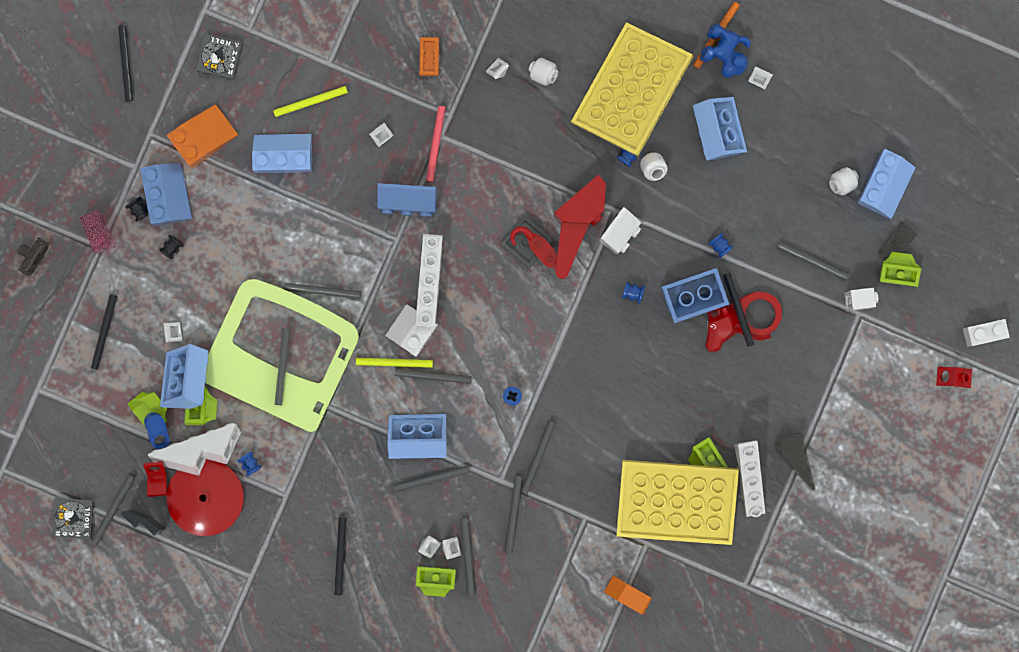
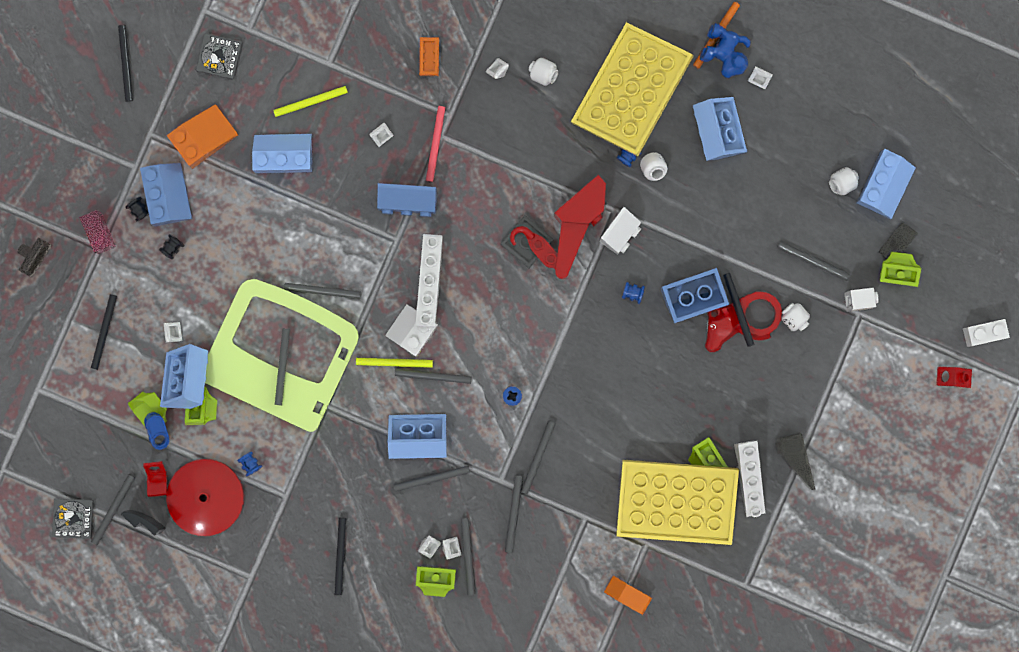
(192, 453): white slope -> none
(720, 245): blue bush -> none
(795, 317): none -> white head

